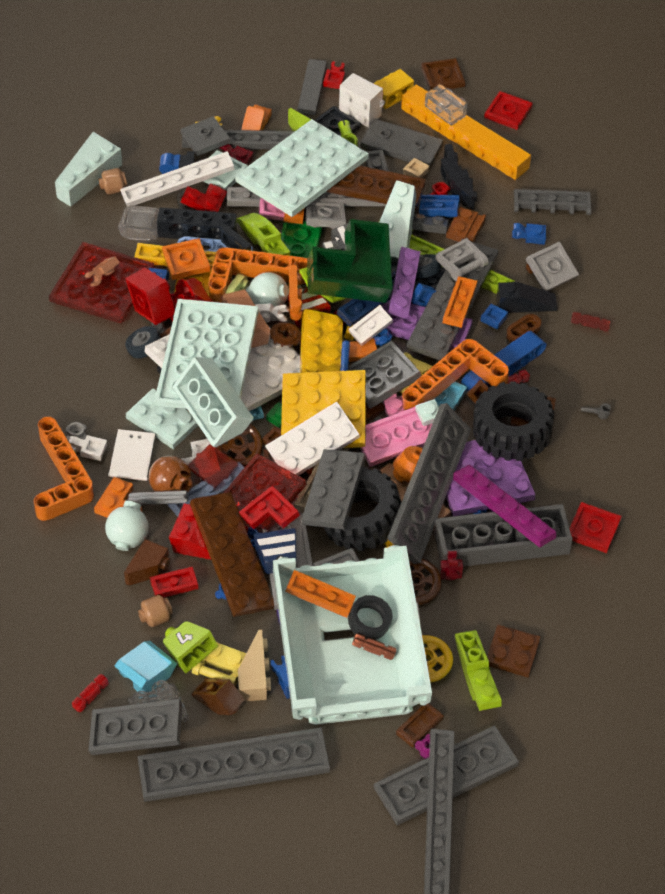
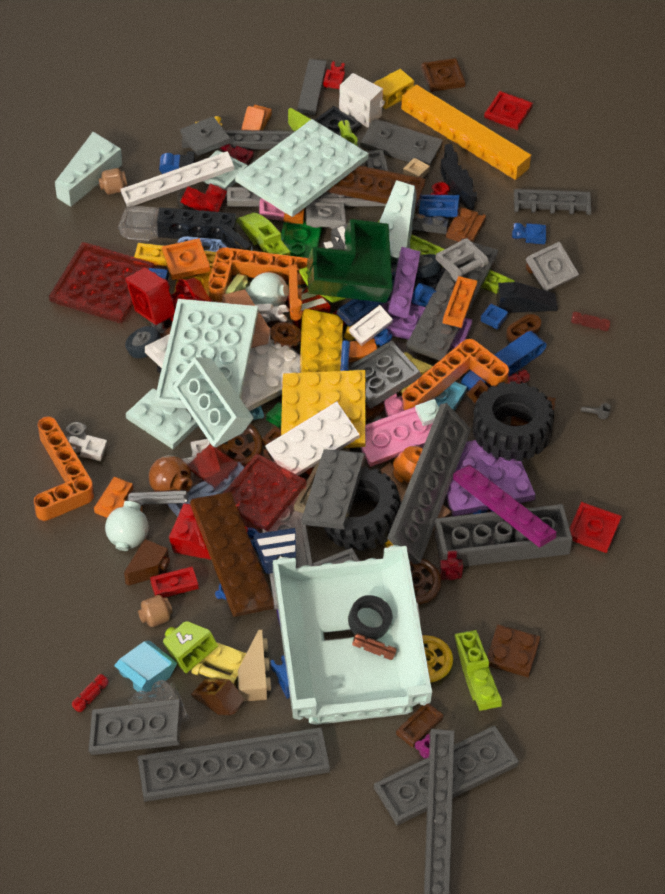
(105, 267): nougat plate -> none
(132, 455): white container -> none
(269, 504): red plate -> none
(320, 593): orange plate -> none
(446, 104): clear brick -> none

